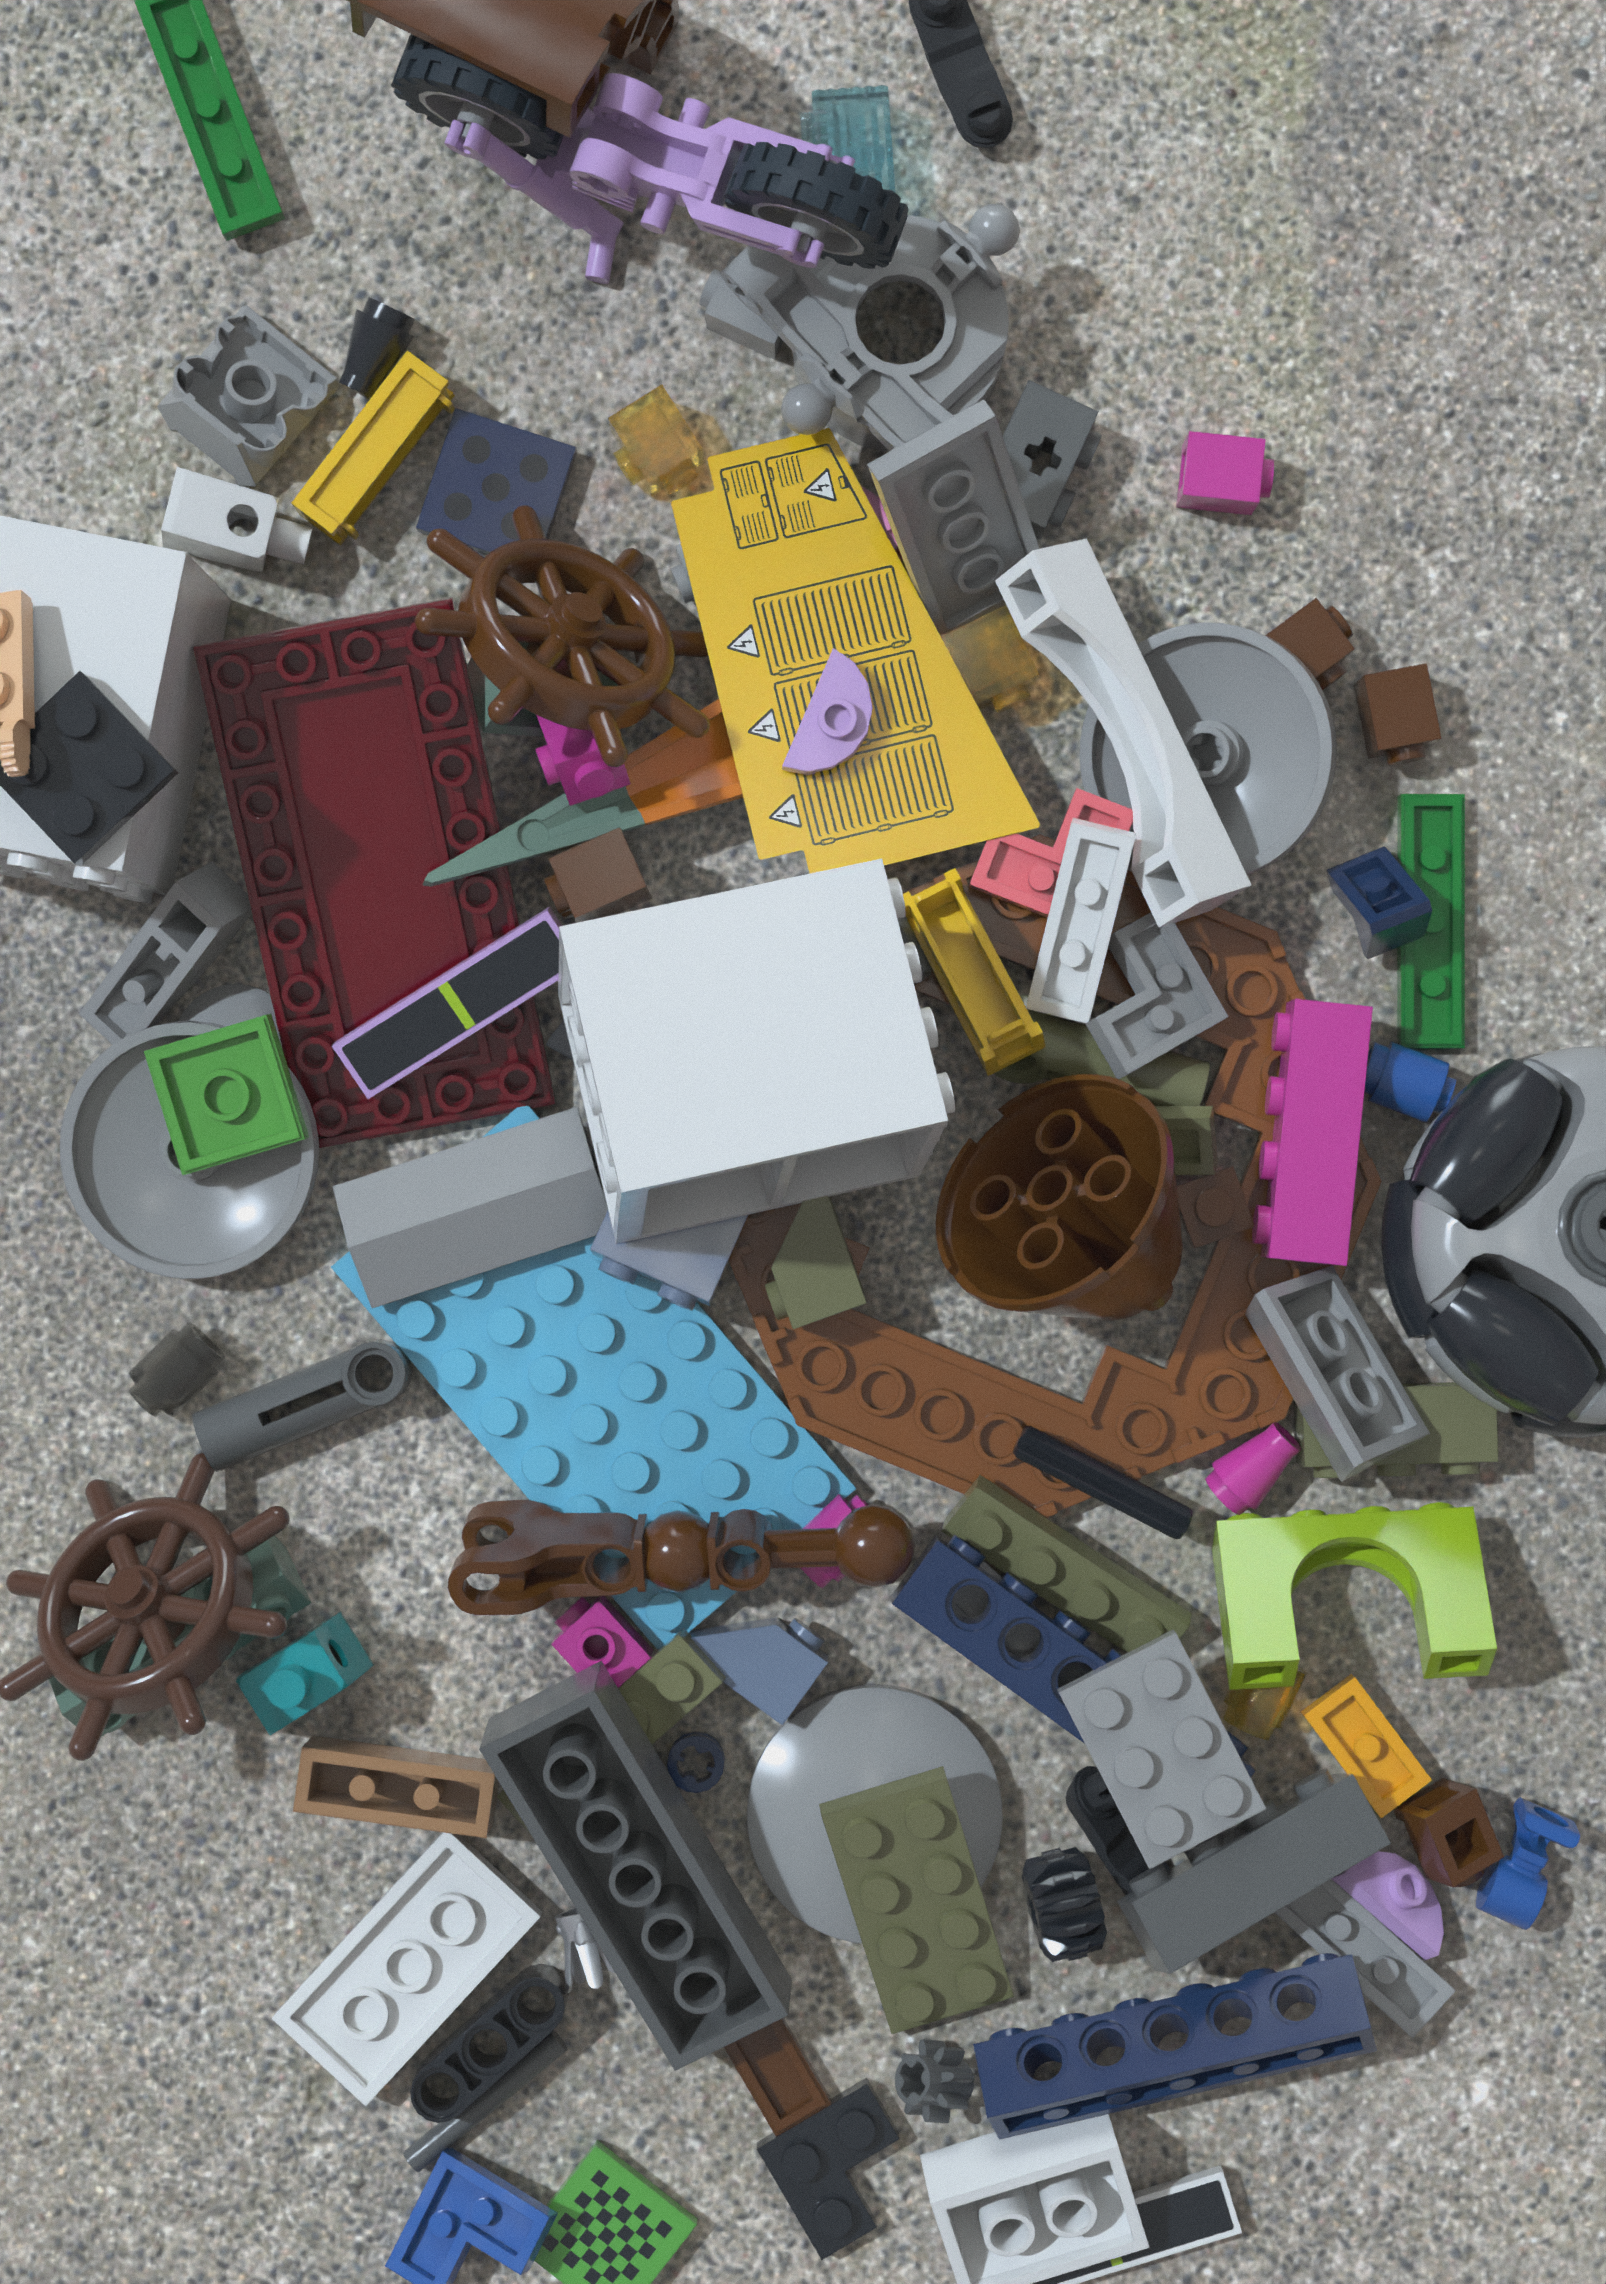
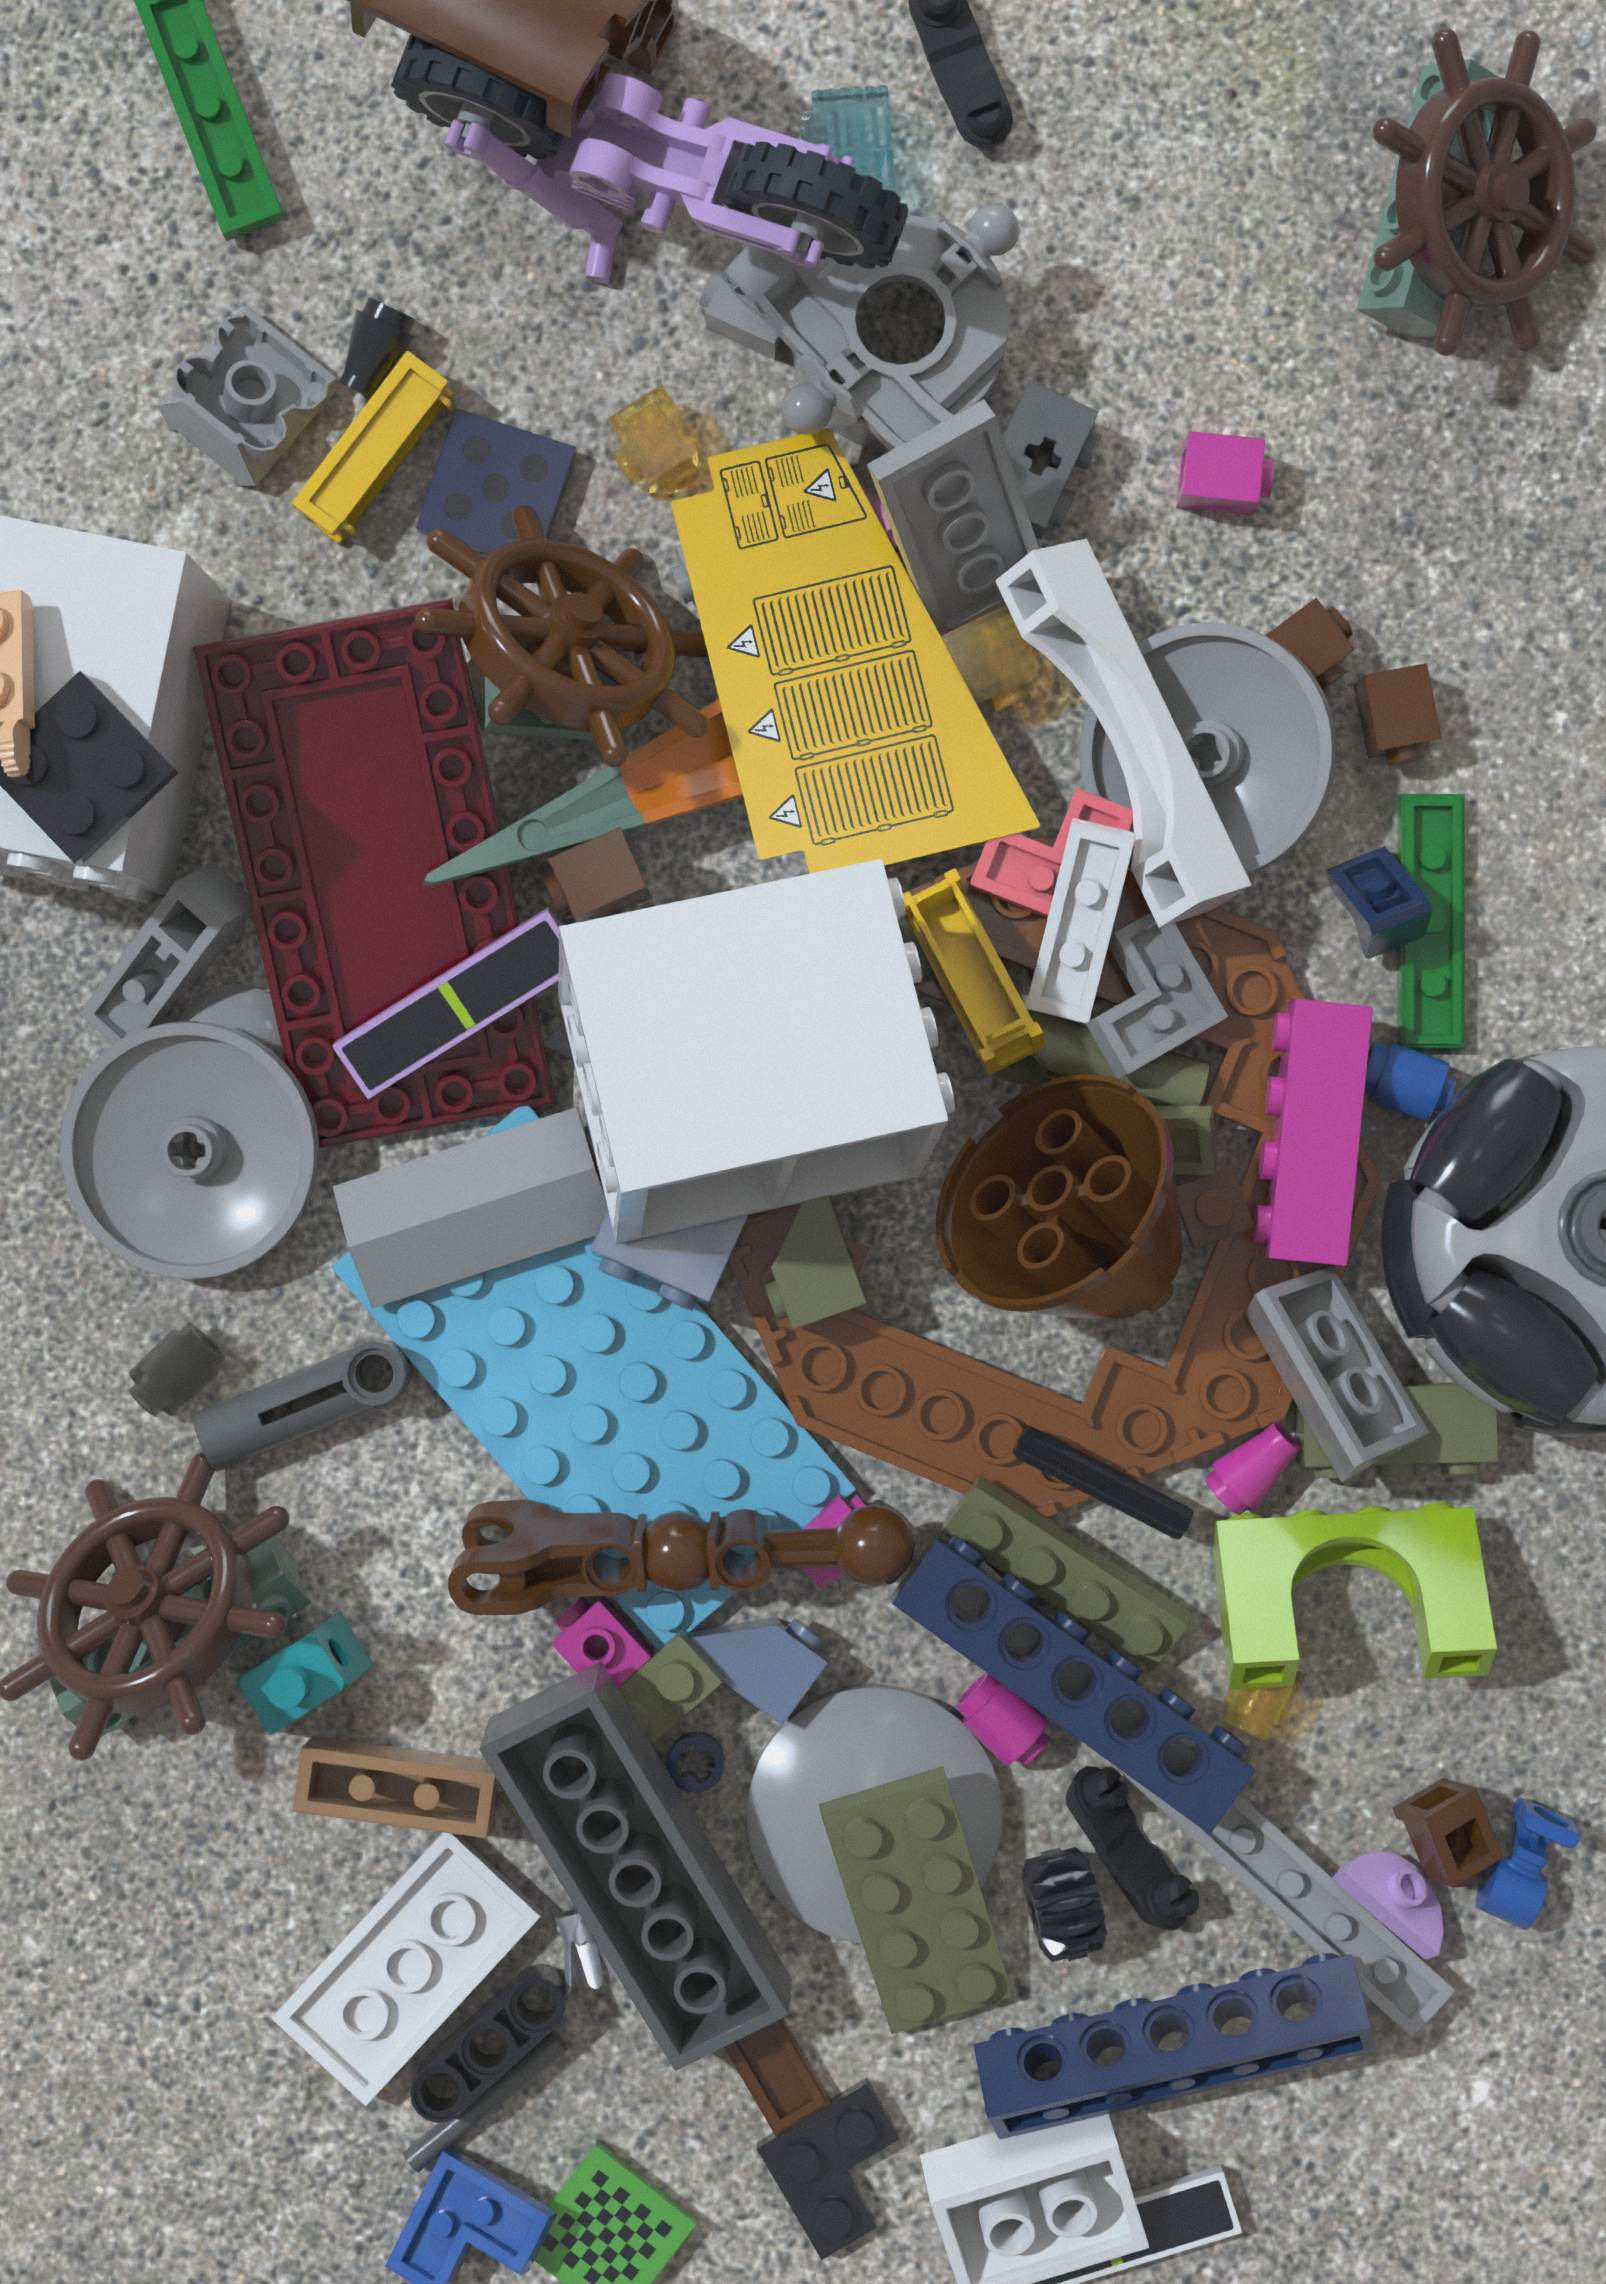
(204, 509): white torso -> none
(226, 1094): bright green tile -> none
(577, 763): dark pink brick -> none
(834, 719): lavender plate -> none
(934, 2081): dark grey gear -> none
(1003, 1721): none -> dark pink brick
(1161, 1749): light grey plate -> none
(1252, 1871): dark grey brick -> none
(1366, 1745): light orange plate -> none
(1461, 192): none -> reddish brown brick

